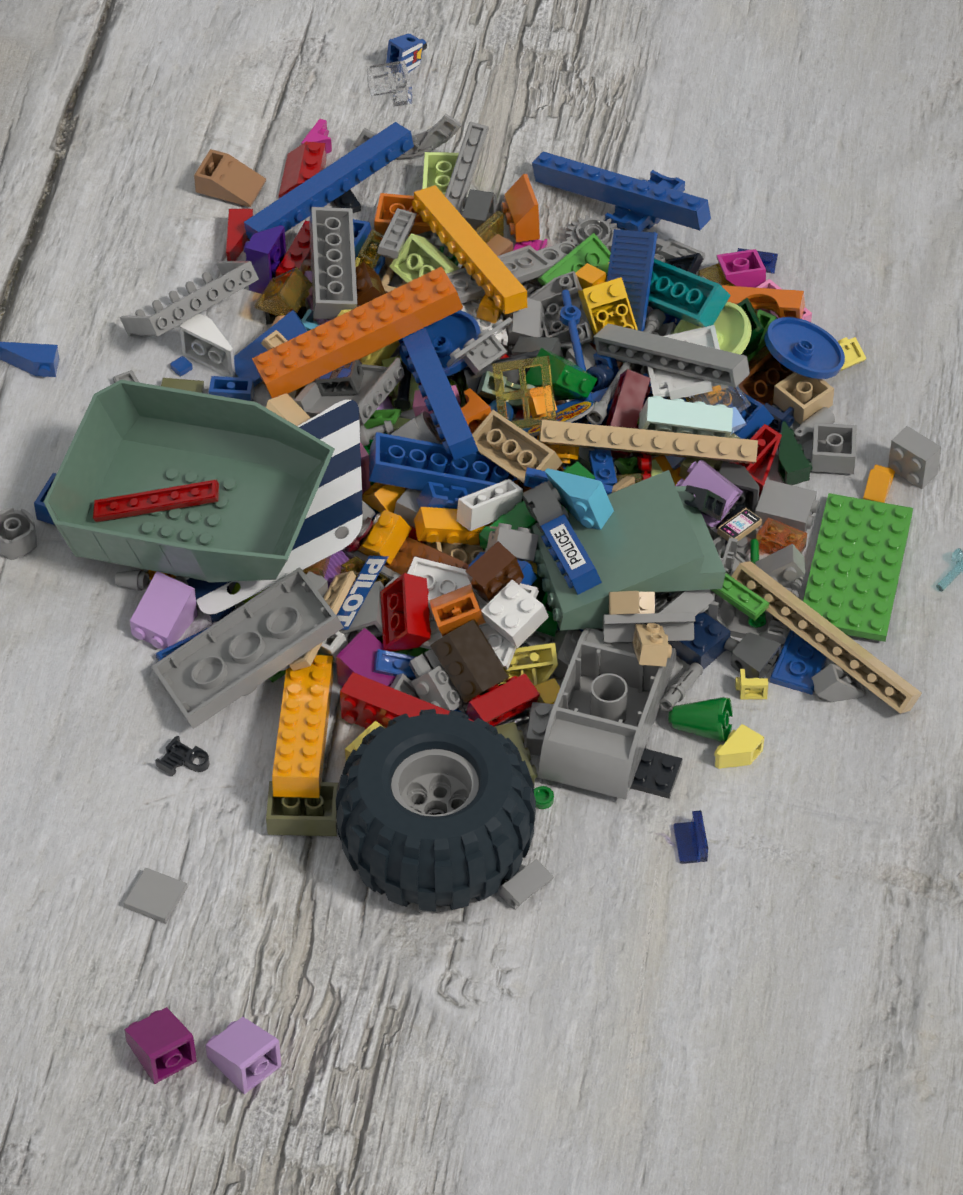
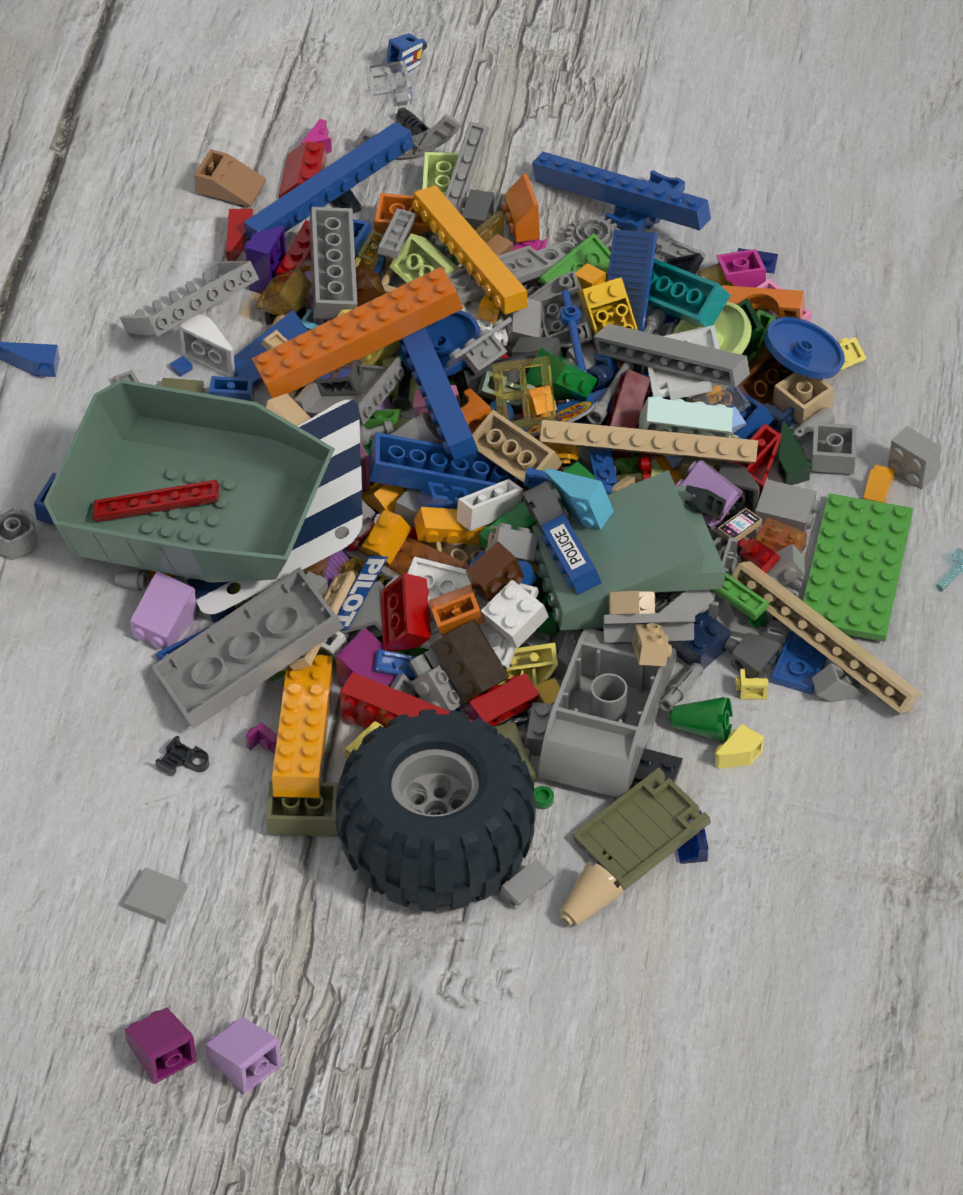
(261, 735): none -> magenta bracket
(410, 121): none -> black hinge
(589, 894): none -> tan cone
(641, 828): none -> olive door
(758, 554): none -> red hinge

